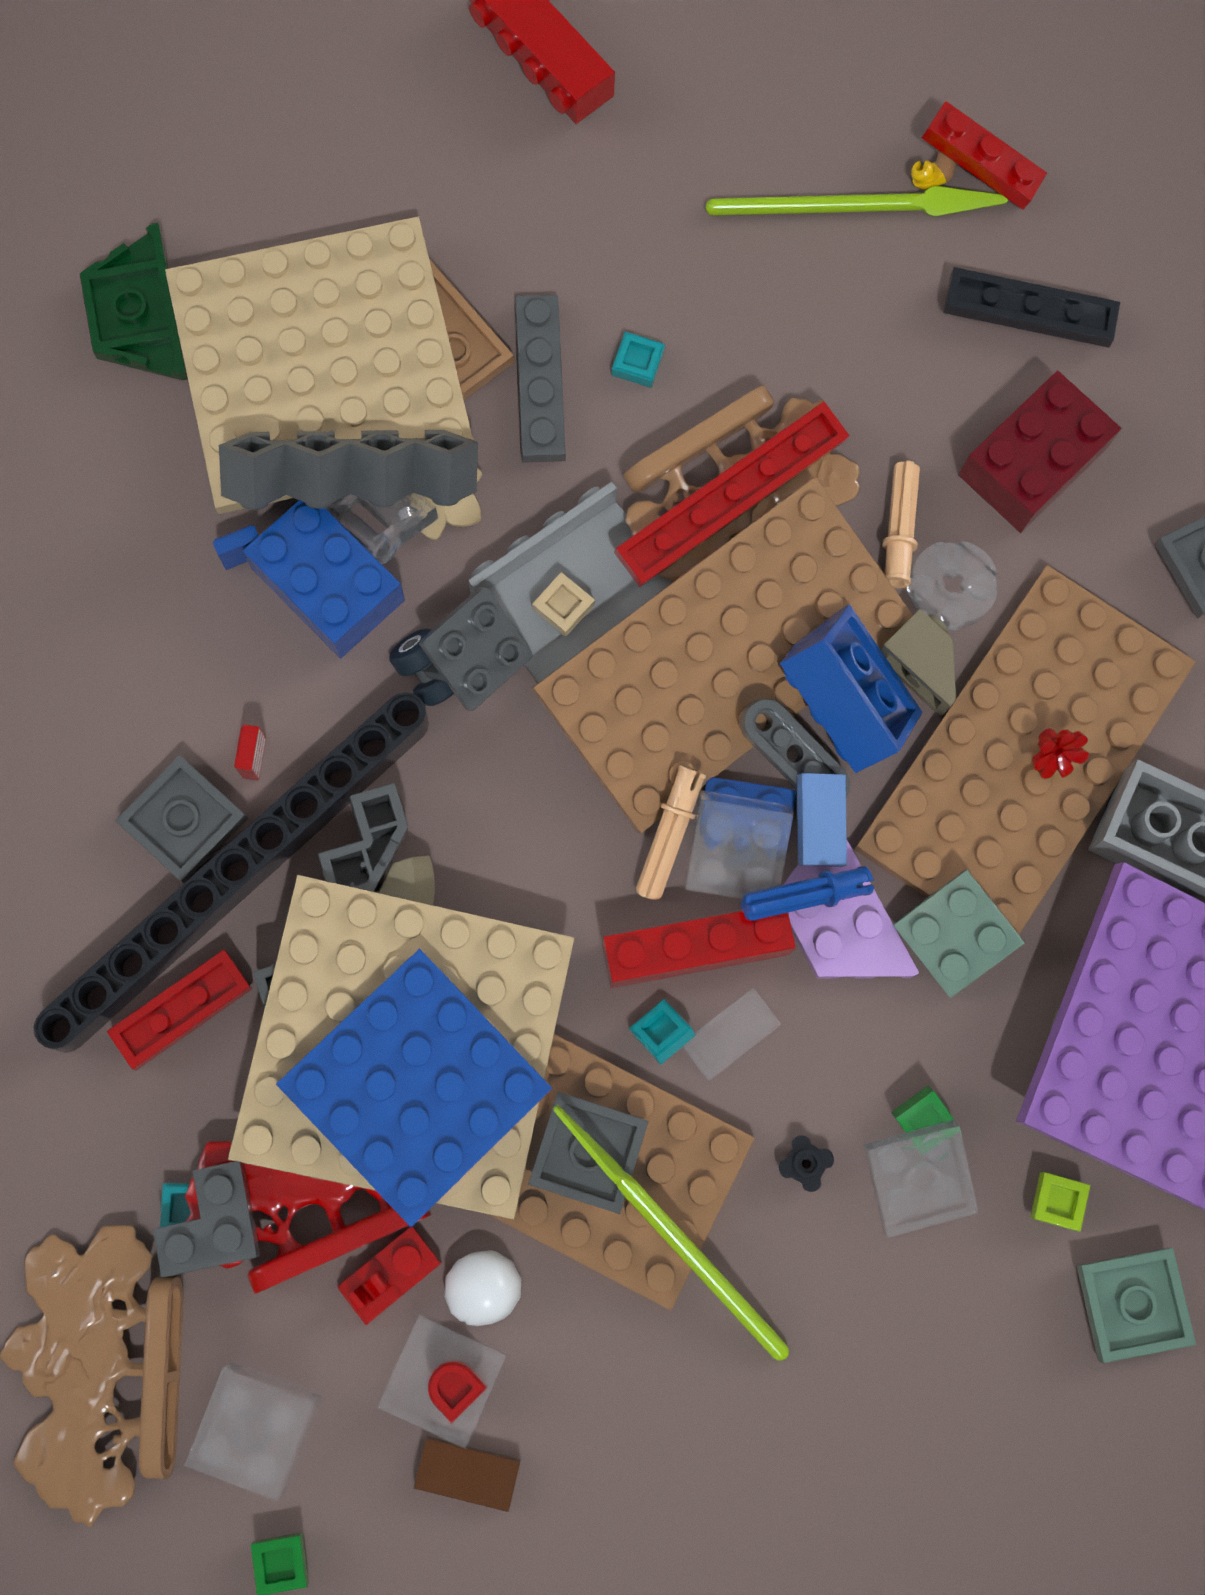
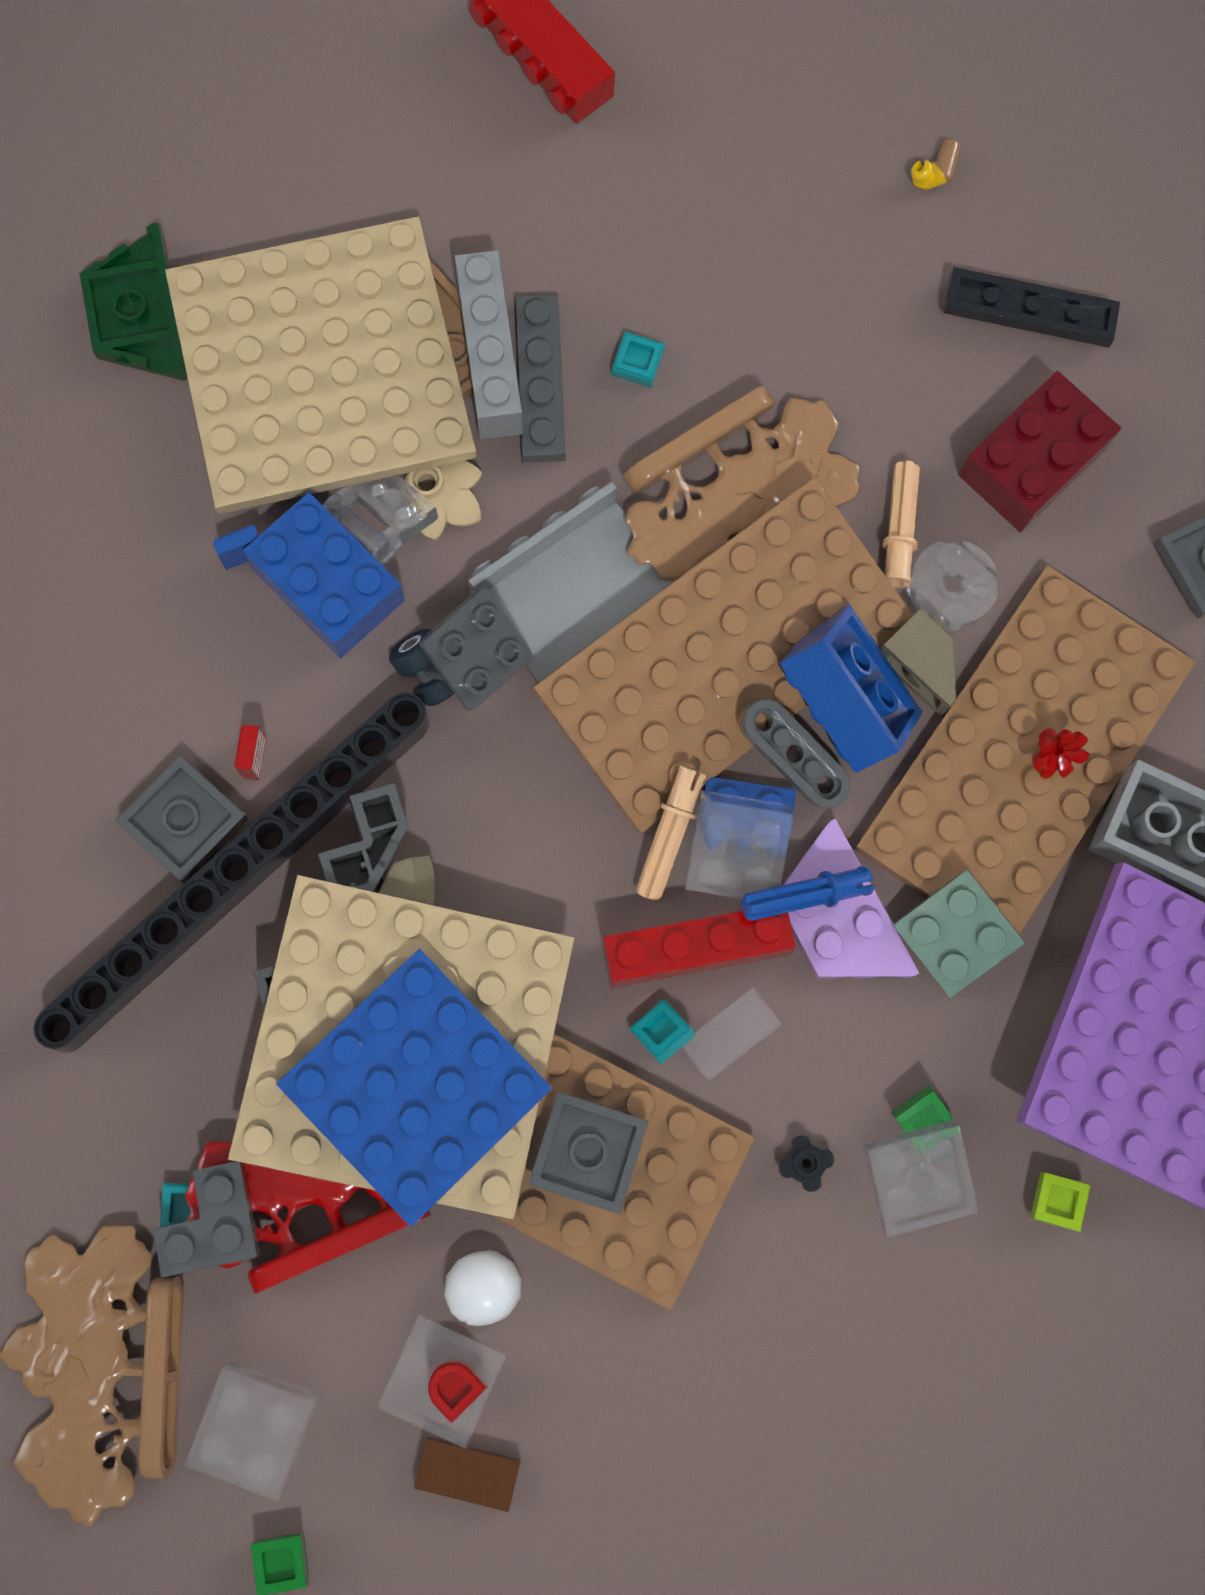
(179, 1010): red plate -> none
(326, 468): dark grey brick -> none
(389, 1275): red plate -> none
(489, 345): none -> light grey brick
(563, 604): tan plate -> none
(680, 1243): lime piece -> none
(731, 494): red plate -> none
(821, 820): medium blue tile -> none
(934, 202): lime piece -> none
(984, 155): red plate -> none
(1136, 1305): sand green plate -> none

